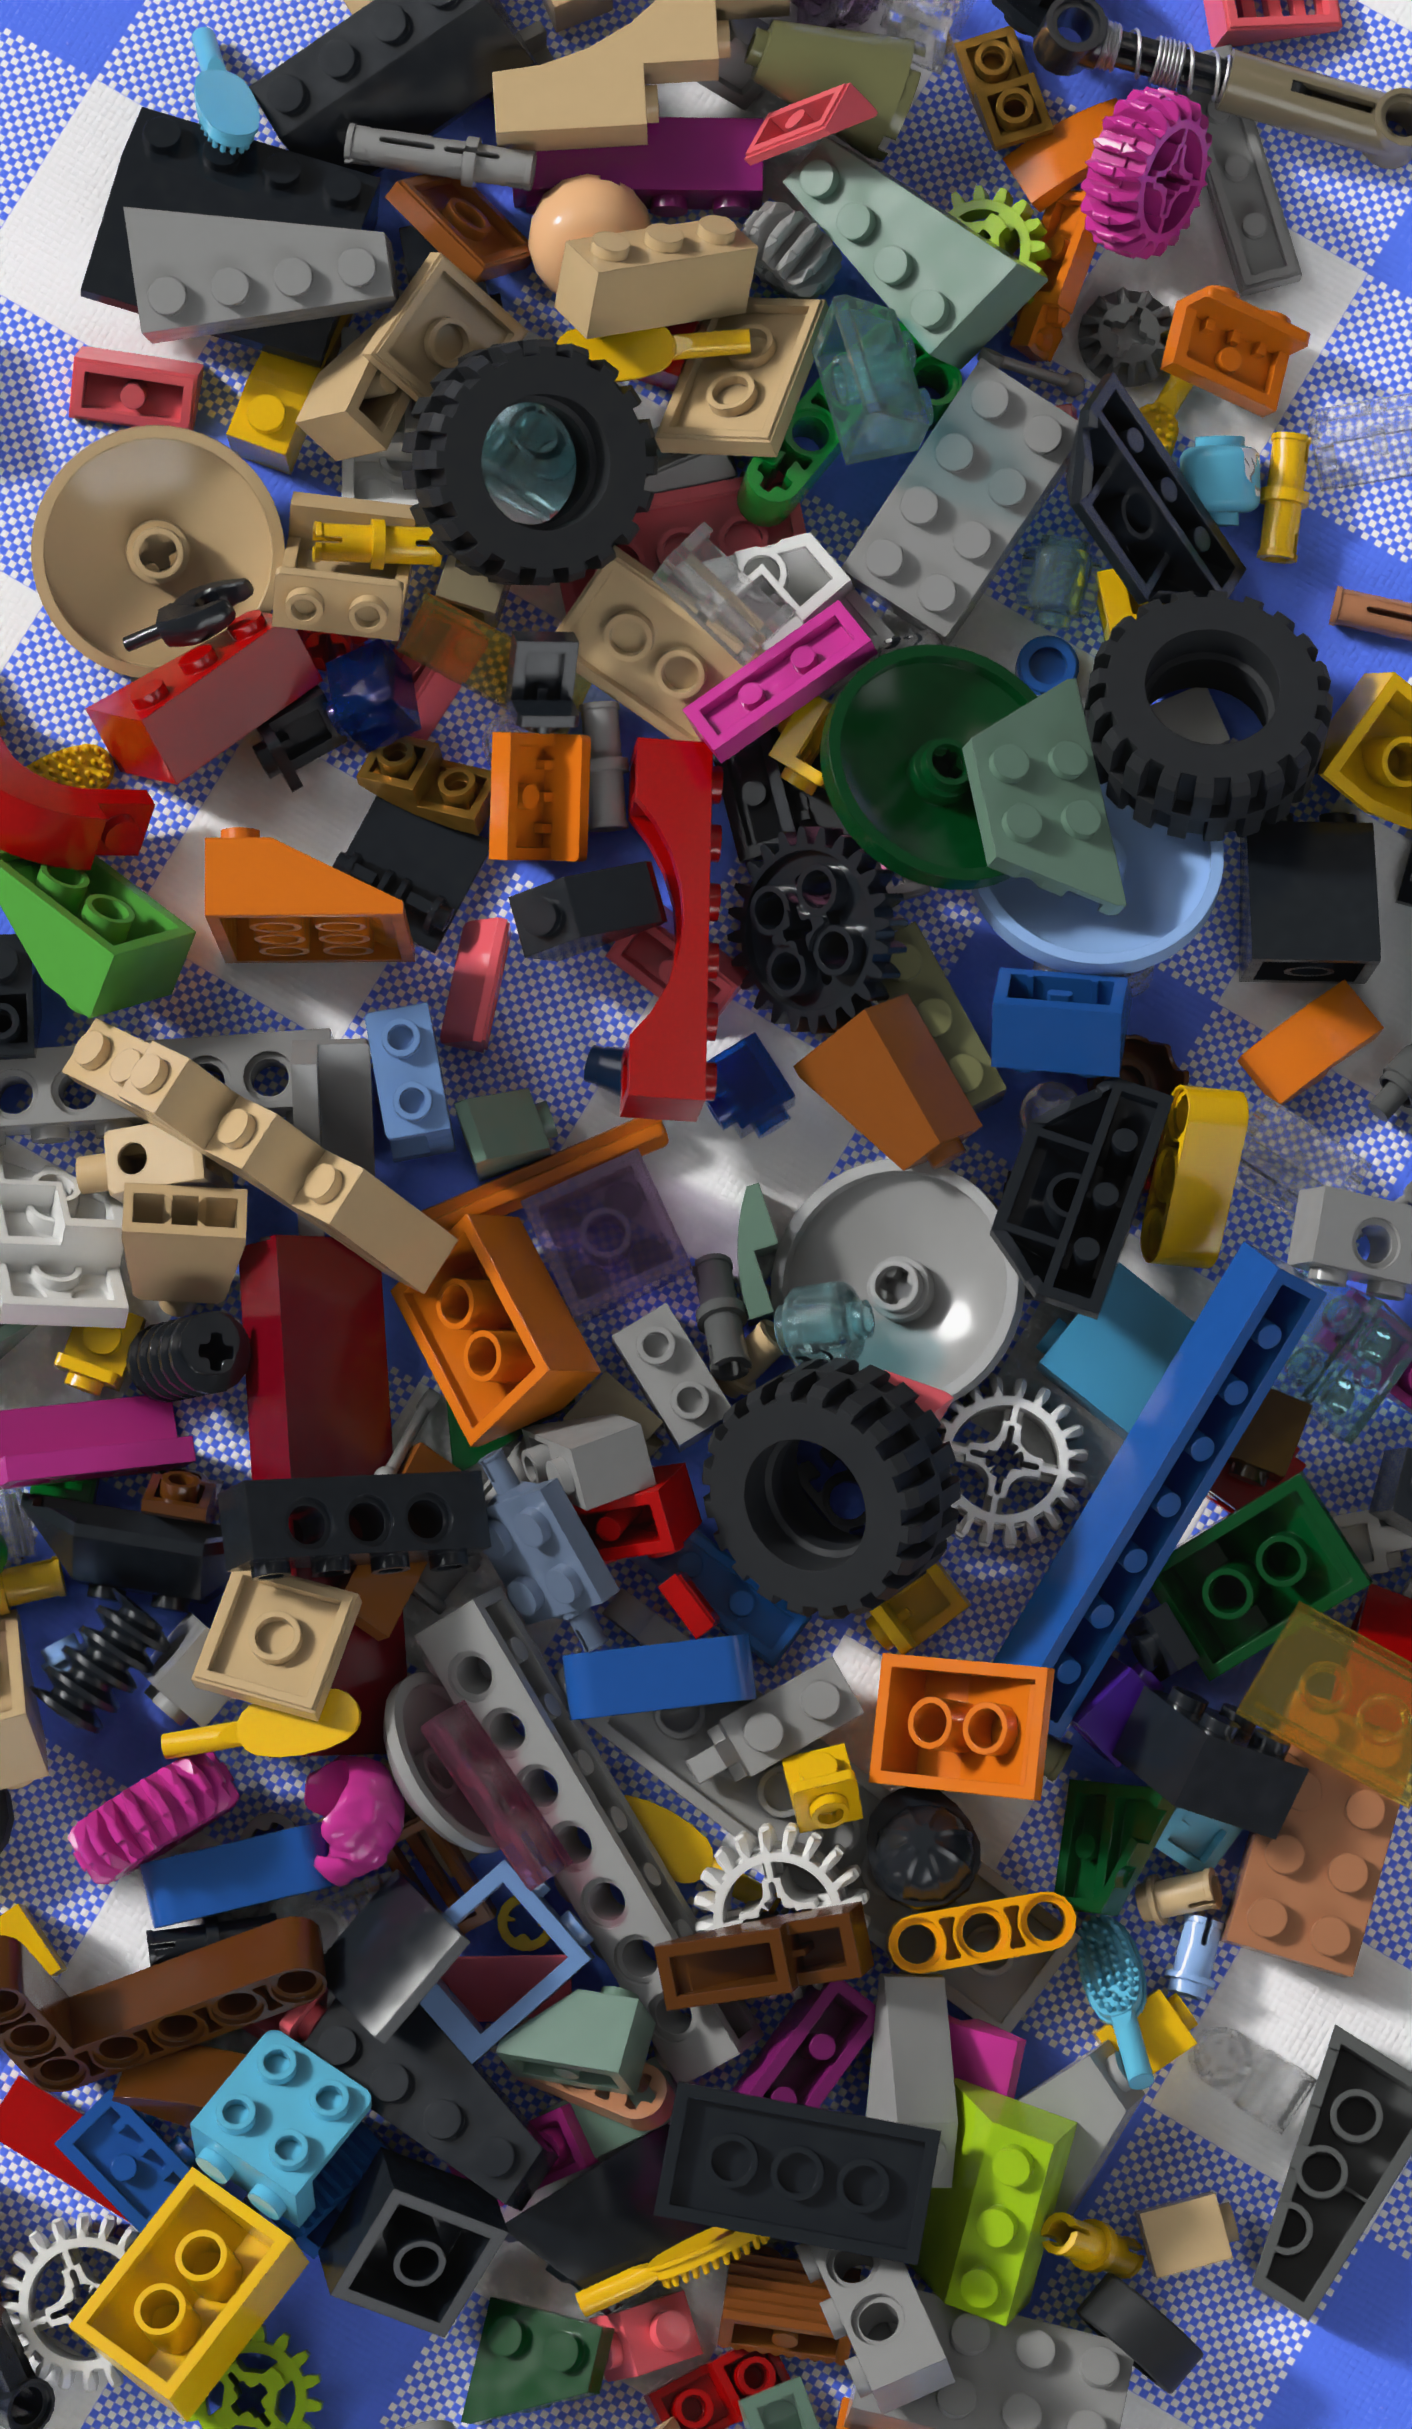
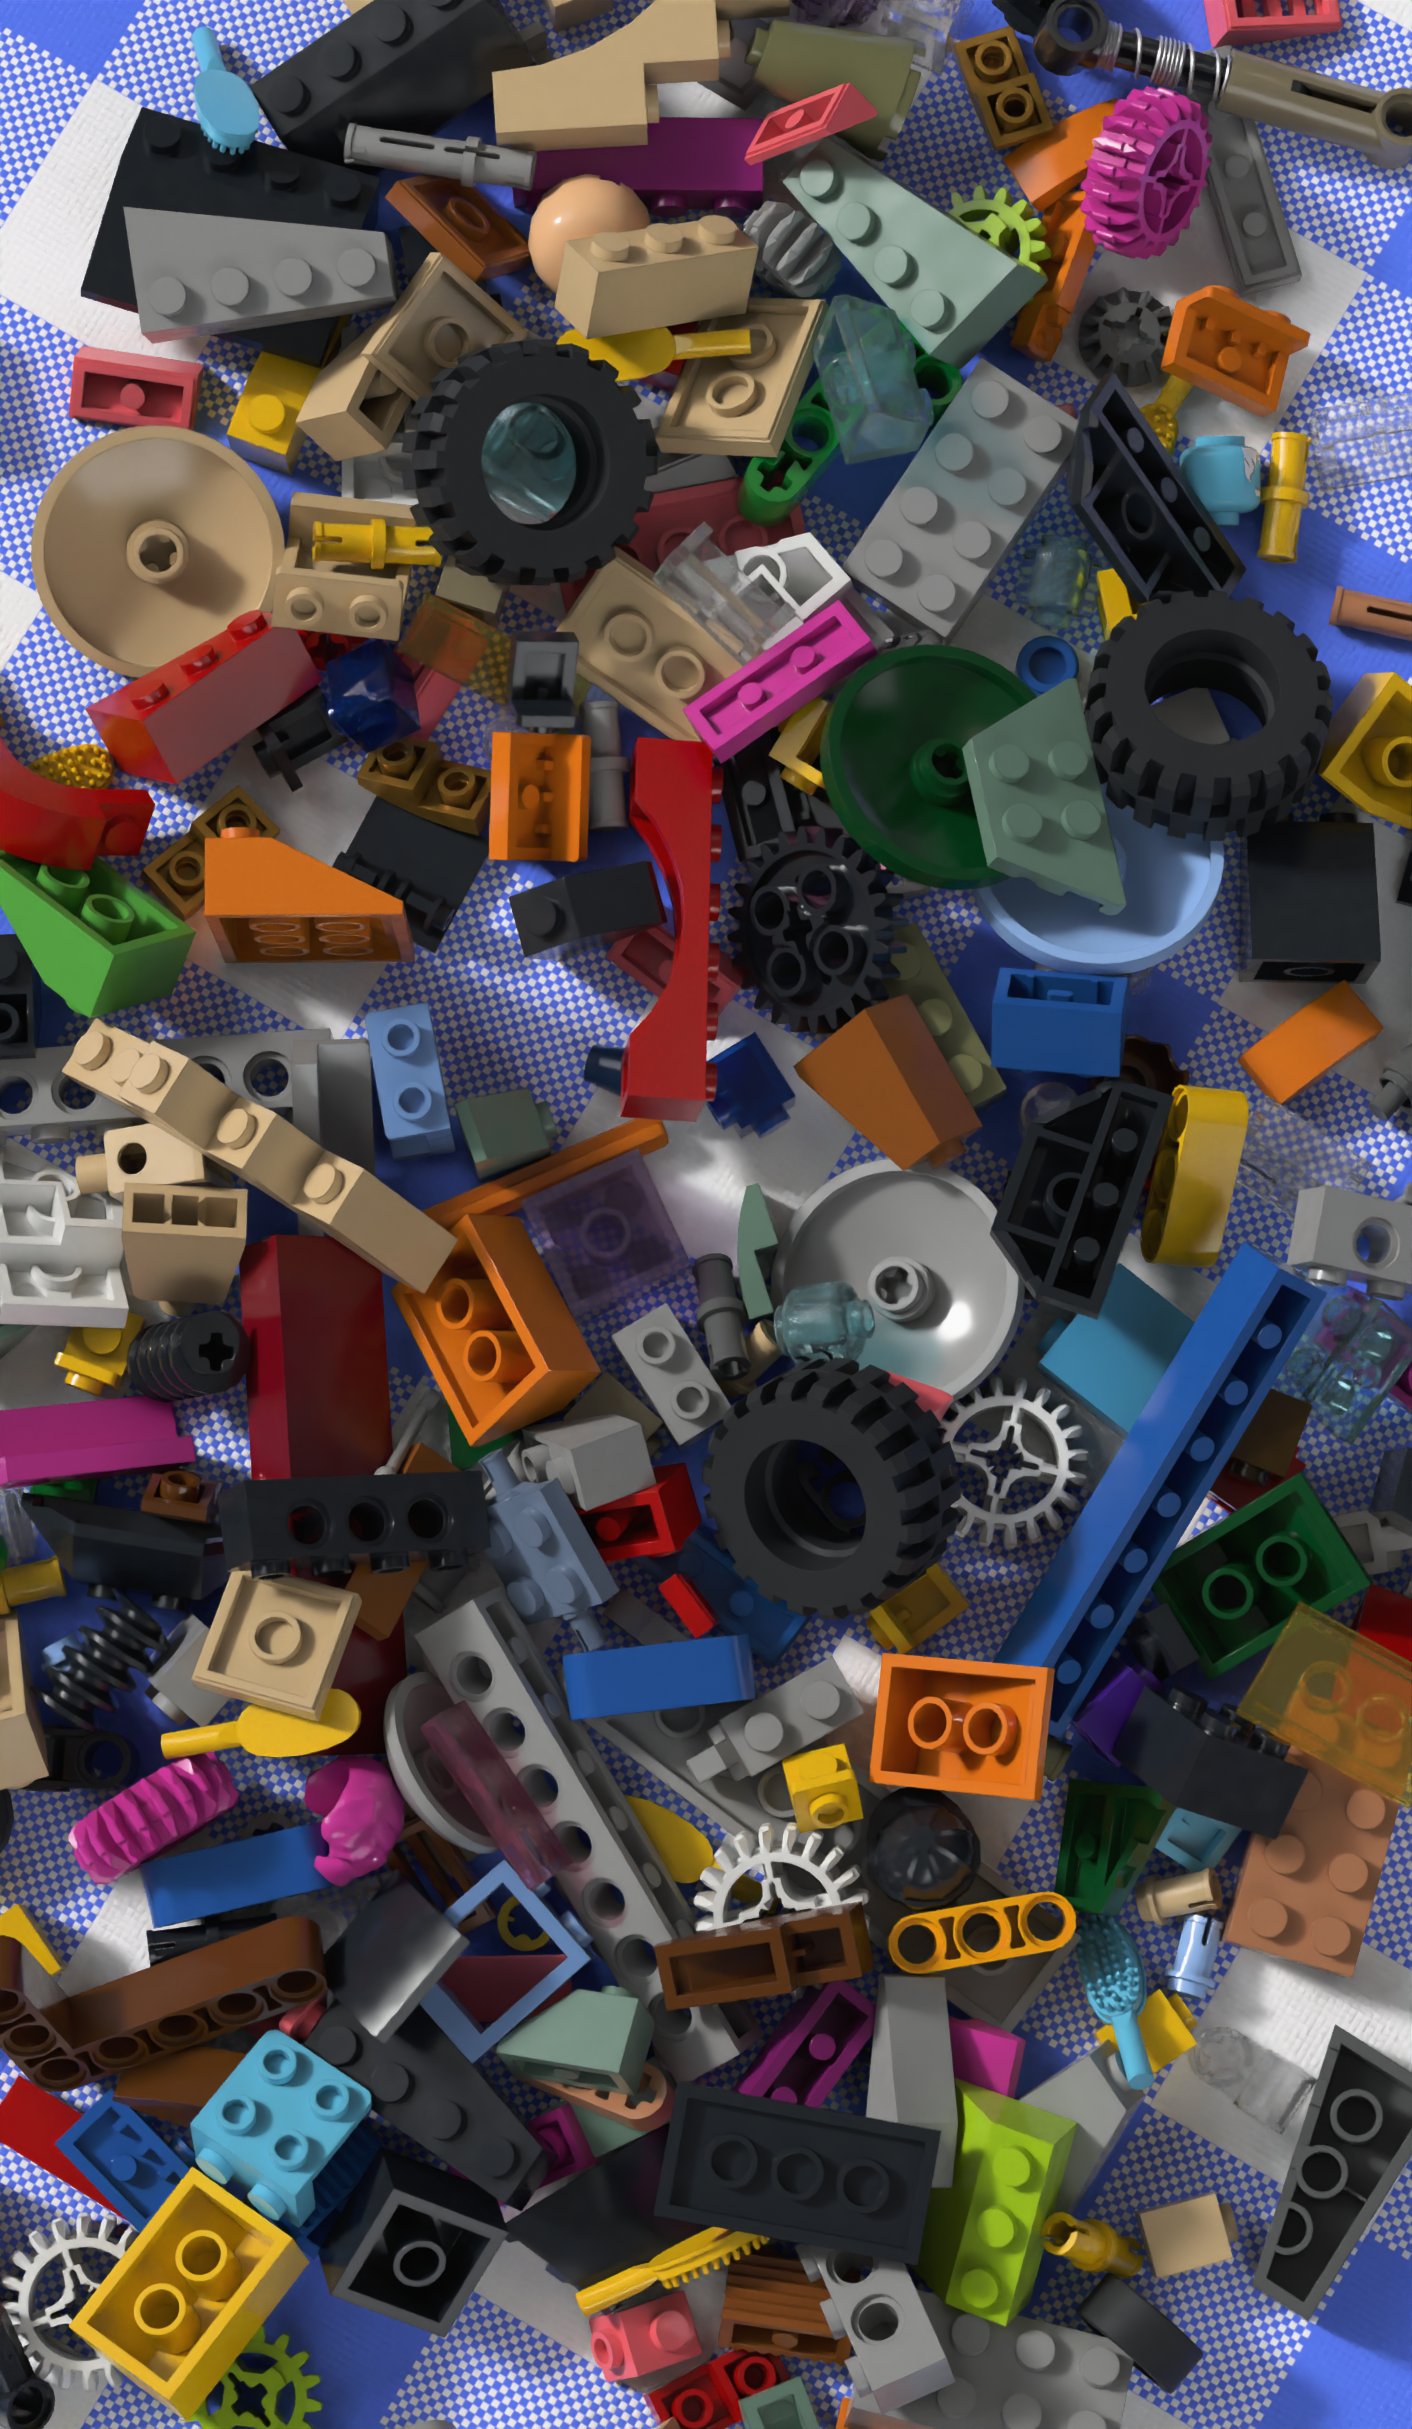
(71, 1757): none -> black piece
(179, 871): none -> pearl gold slope
(194, 615): black hand -> none
(476, 984): coral slope -> none
(533, 2361): dark green wing -> none
(1071, 383): light grey hinge -> none

